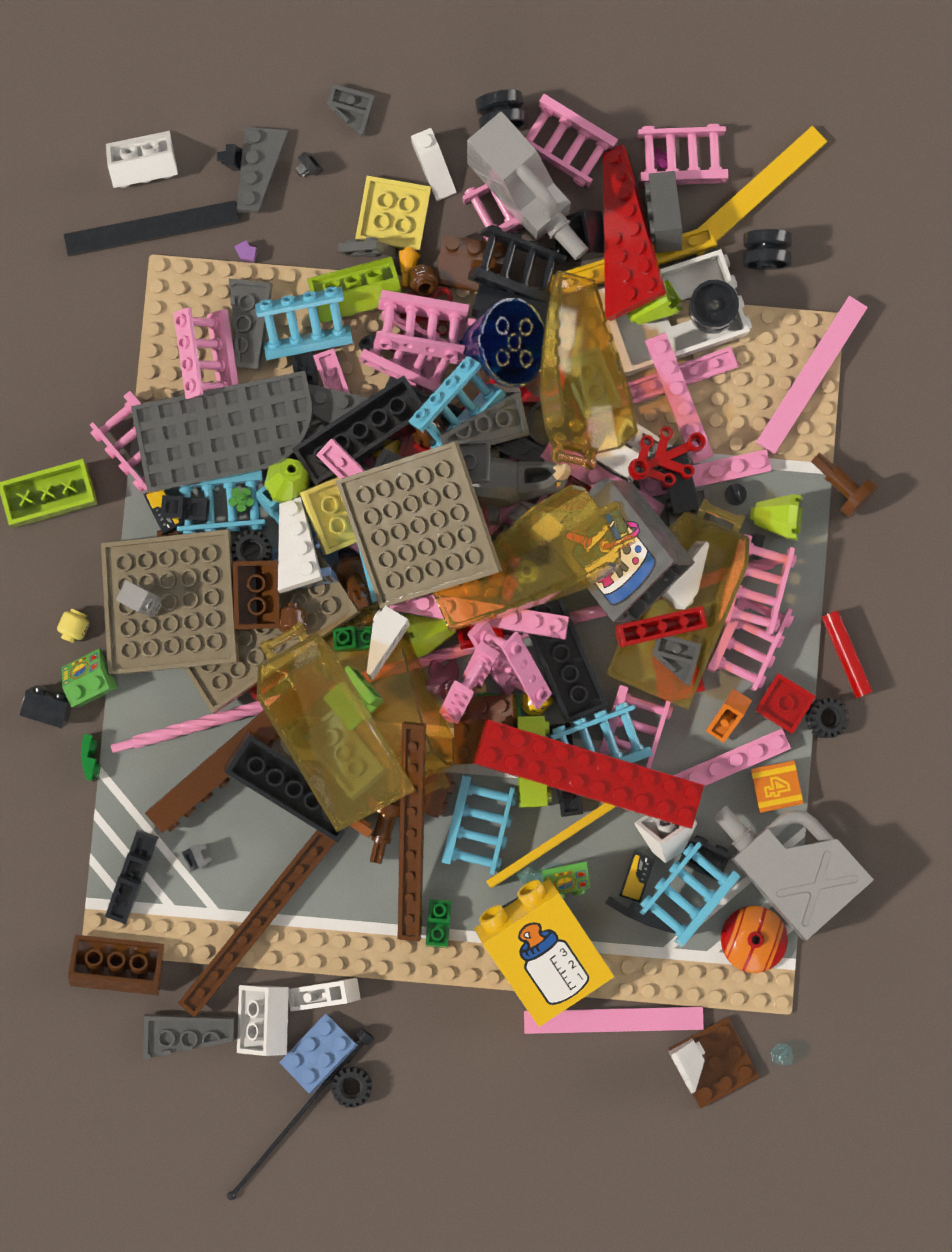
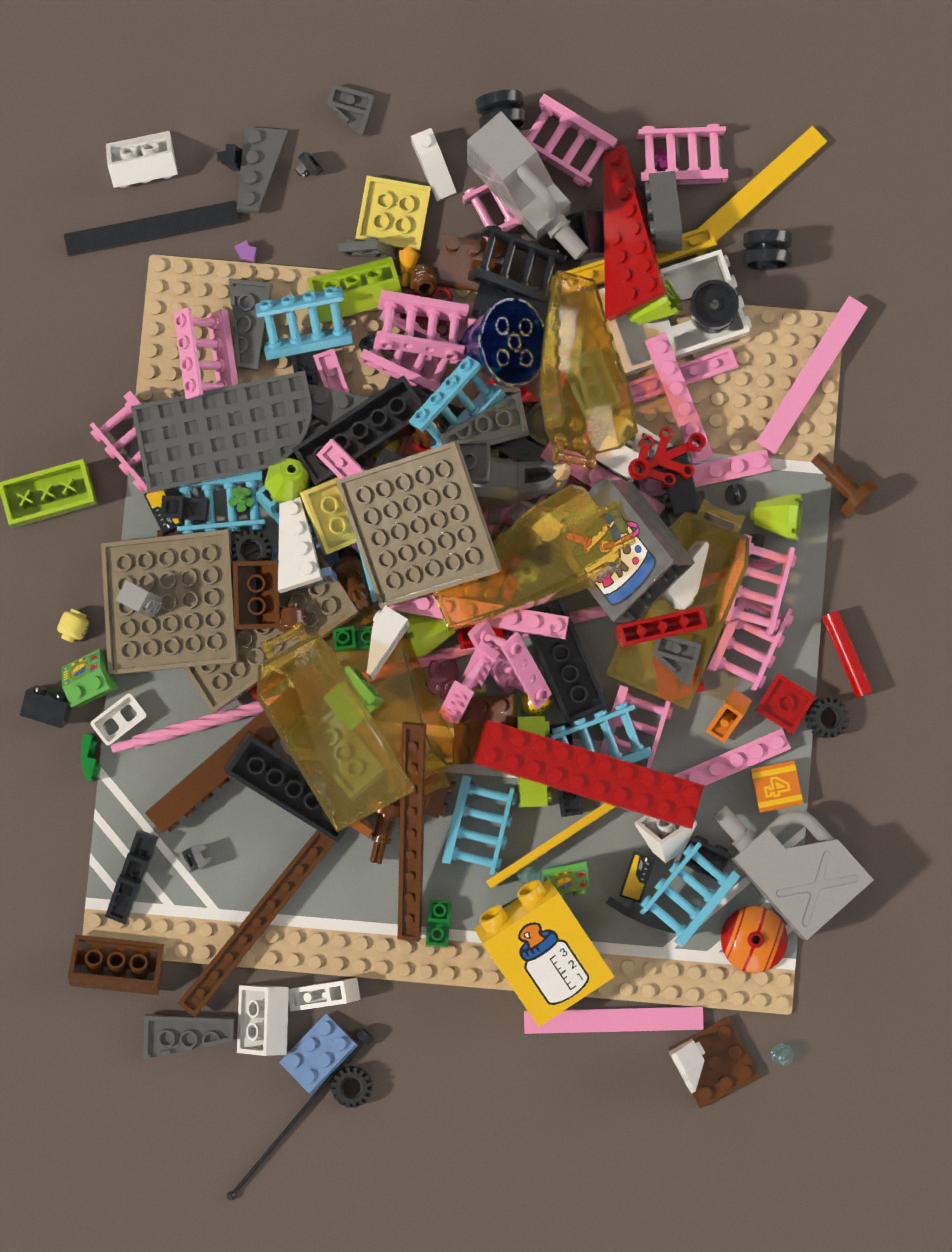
(115, 713): none -> white piece

